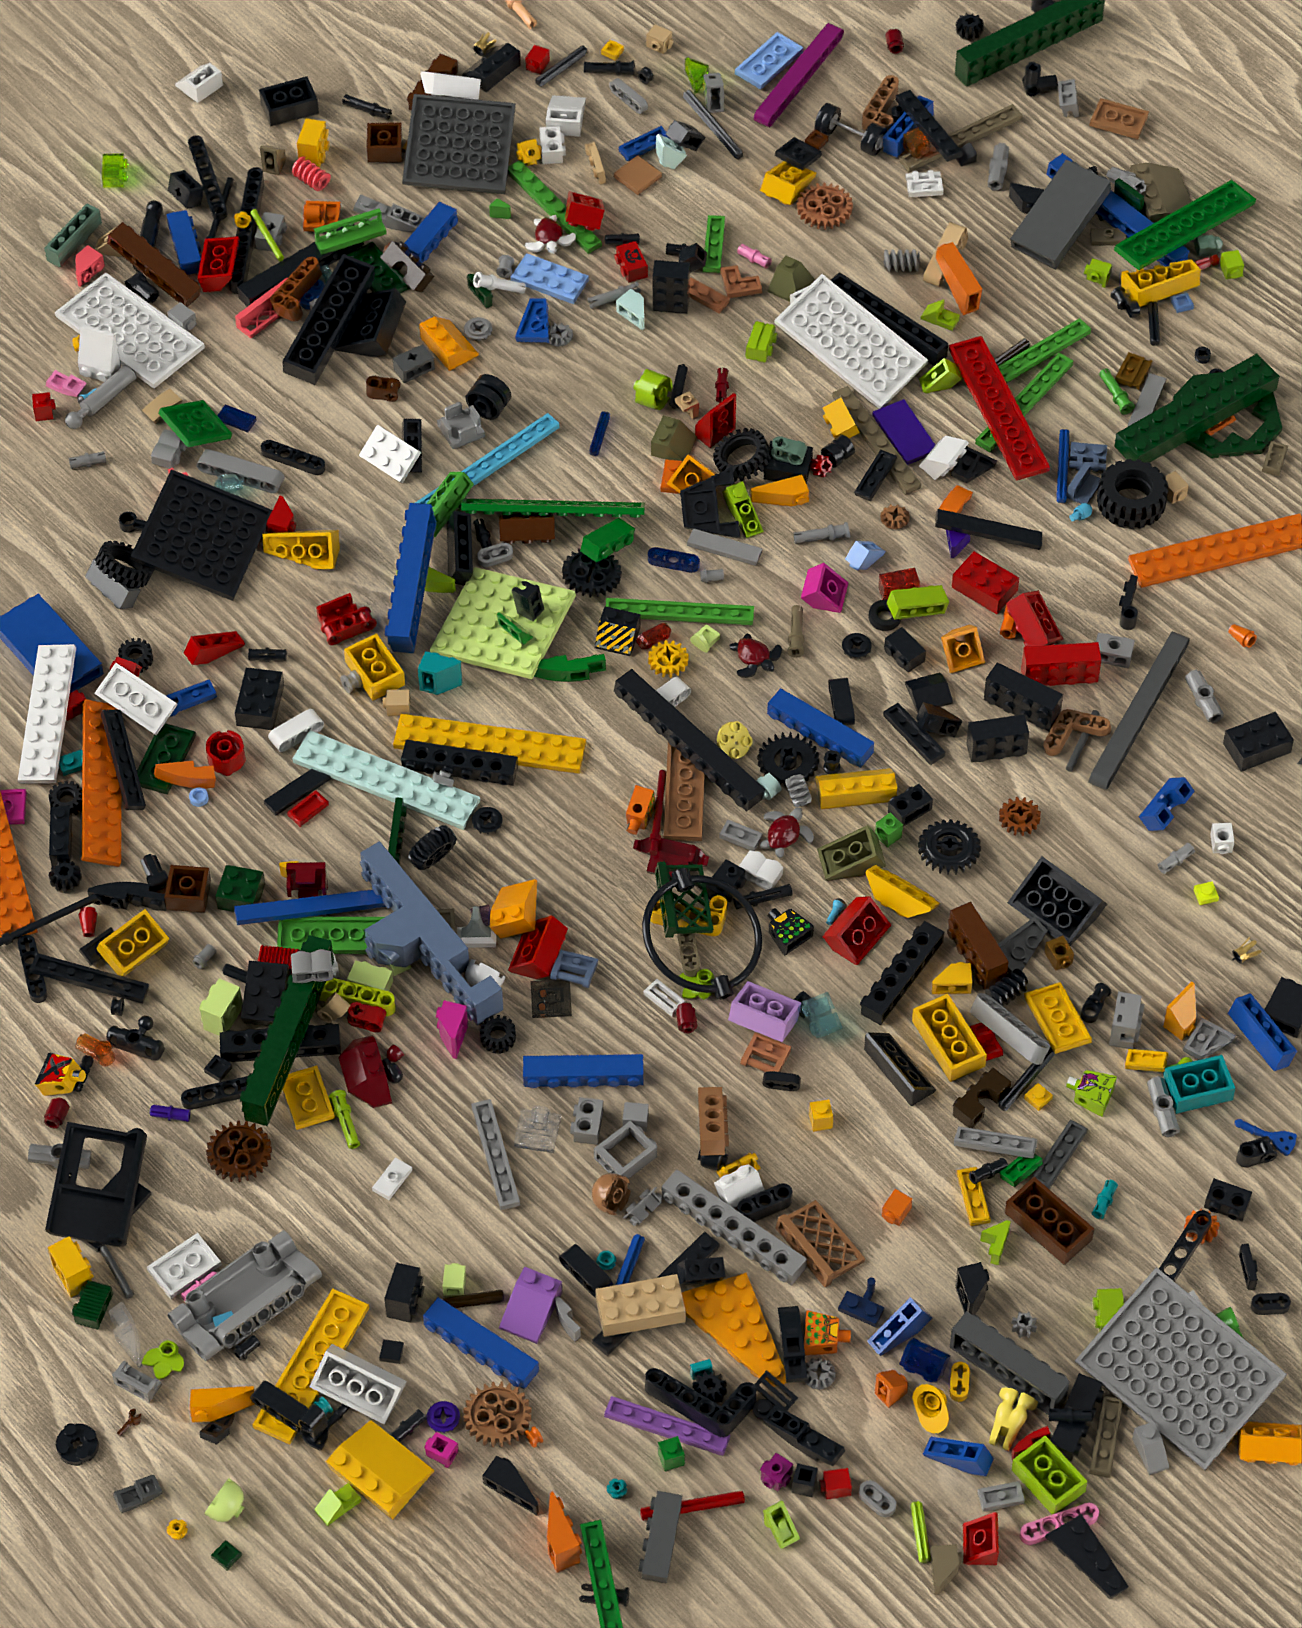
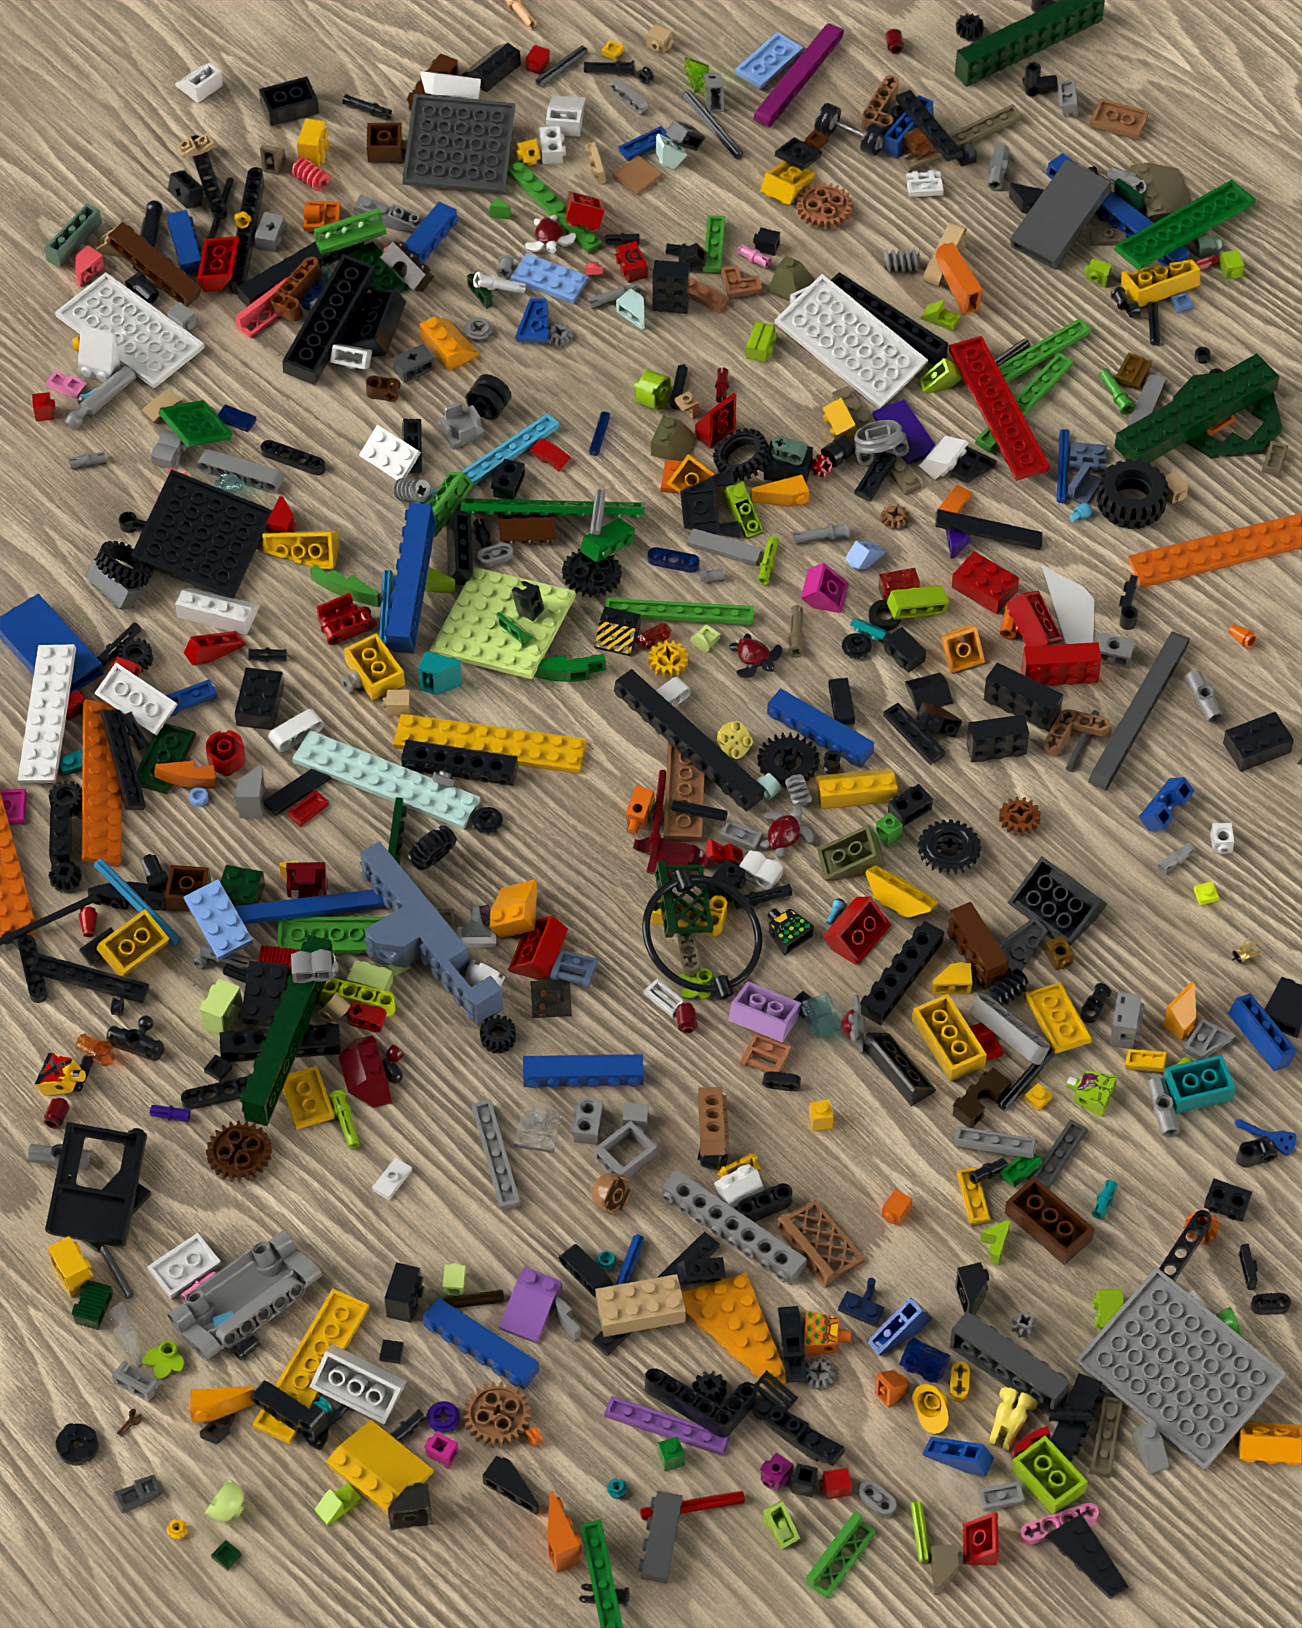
(105, 657): none -> black pin
(114, 170): clear neon green brick -> none
(134, 730): none -> black pin
(137, 902): none -> dark azure axle
(192, 148): none -> tan slope
(216, 610): none -> white slope
(218, 919): none -> light blue plate
(233, 959): none -> light grey pin
(250, 794): none -> light grey slope
(267, 235): lime bar -> none
(340, 585): none -> bright green slope
(351, 356): none -> white brick
(387, 581): none -> dark azure axle
(411, 490): none -> light grey piece
(411, 1508): none -> clear smoke slope
(452, 1025): dark pink slope -> none
(481, 46): pearl gold piece -> none
(508, 479): none -> black brick
(552, 454): none -> red slope
(593, 268): none -> coral plate
(598, 512): none -> light grey axle
(648, 1200): light grey hinge -> none
(699, 810): none -> black axle
(699, 1367): teal tile -> none
(718, 852): none -> red slope
(767, 241): none -> black brick
(772, 544): none -> lime pin
(835, 1548): none -> bright green fence
(854, 1024): none -> light grey animal
(862, 626): none -> teal plate
(879, 437): none -> light grey piece
(1073, 607): none -> white sticker

